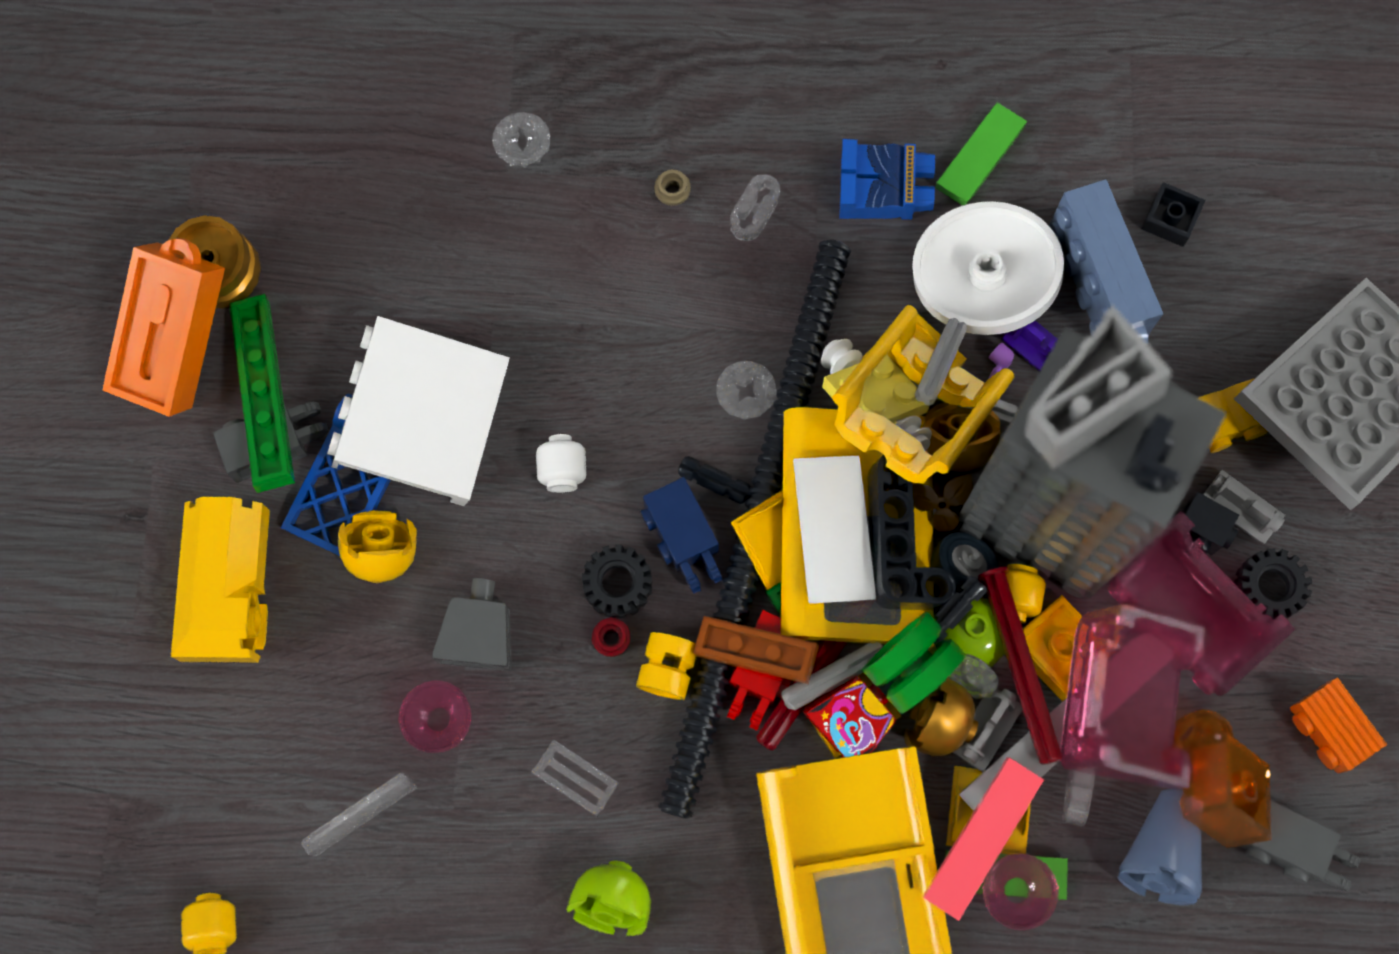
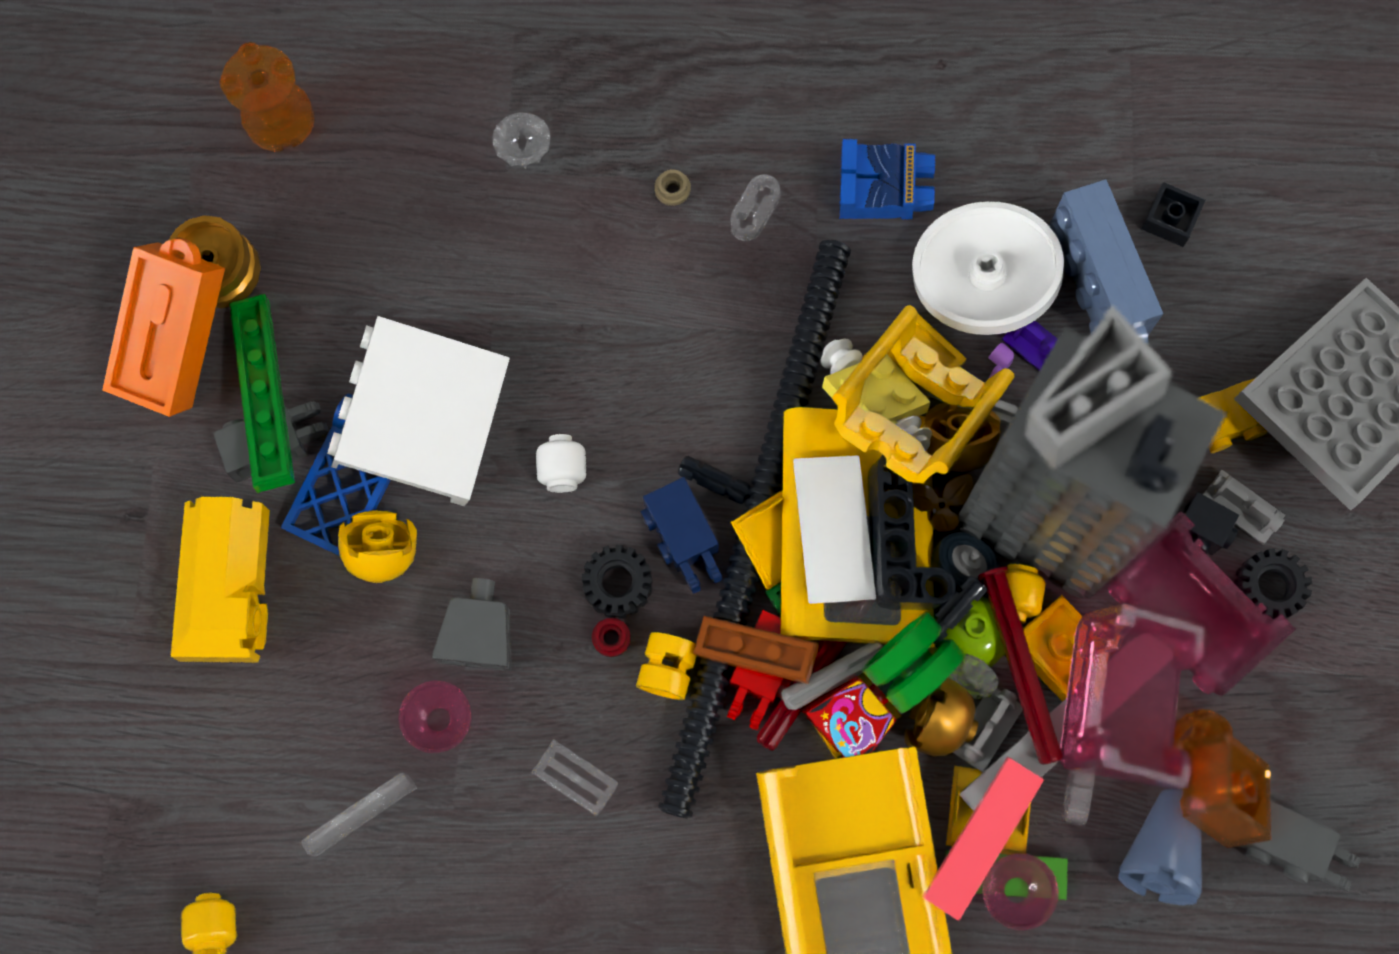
(263, 88): none -> clear orange piece
(611, 897): lime cylinder -> none
(742, 374): clear gear -> none
(940, 362): light grey axle -> none
(980, 154): bright green tile -> none
(1337, 727): orange brick -> none

